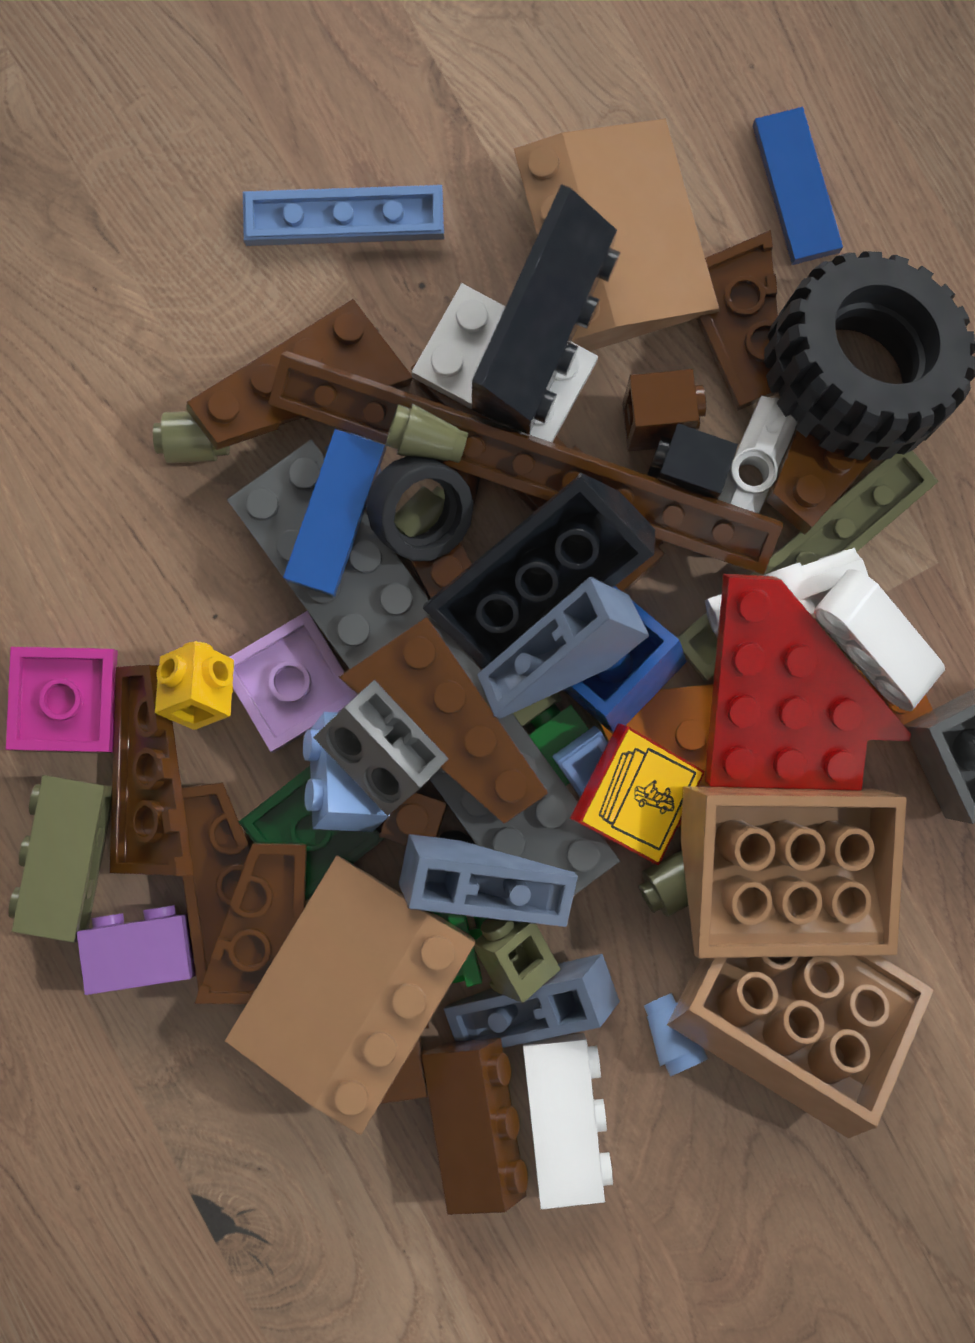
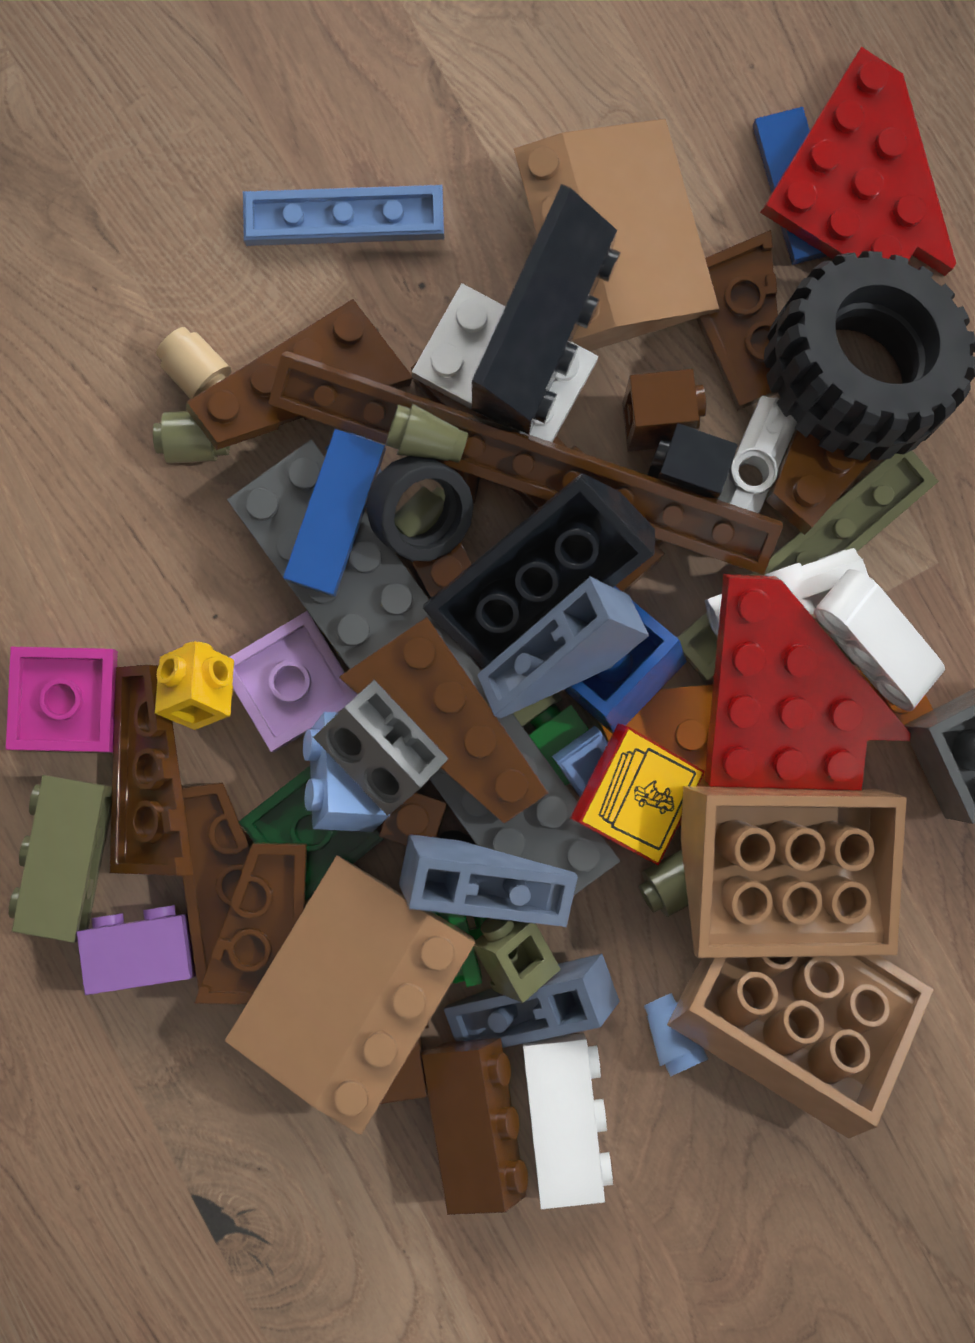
(191, 362): none -> tan brick
(864, 174): none -> red wing

